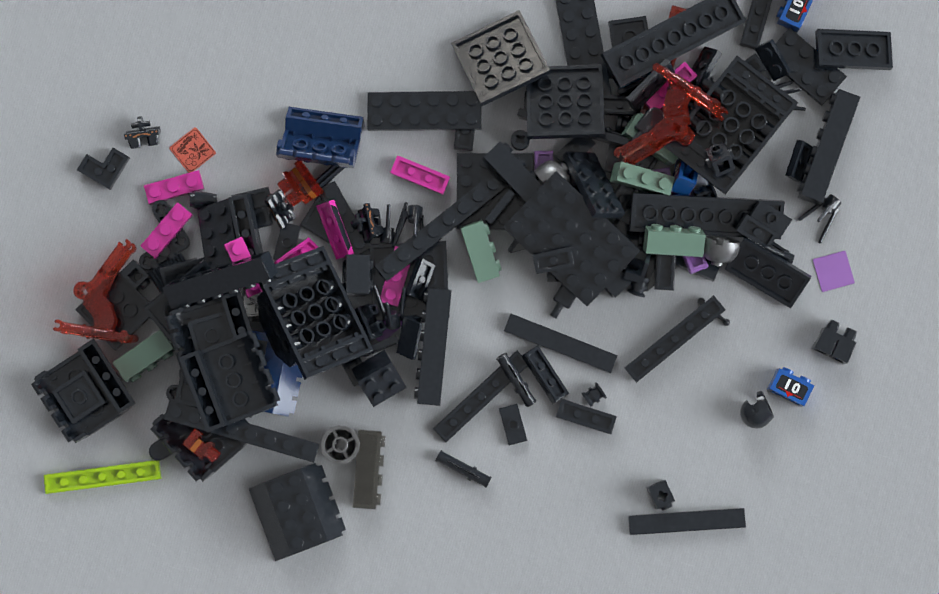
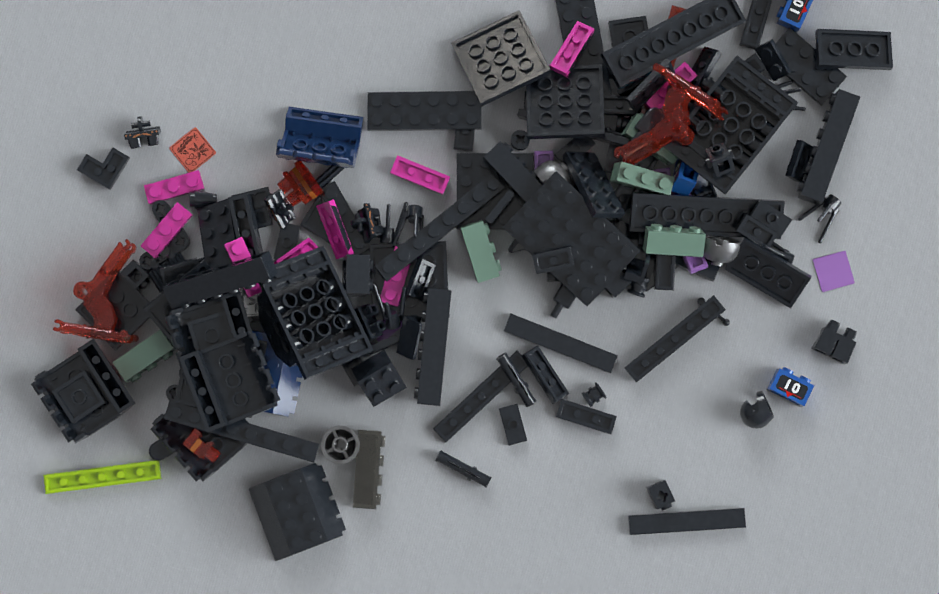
(571, 48): none -> dark pink plate

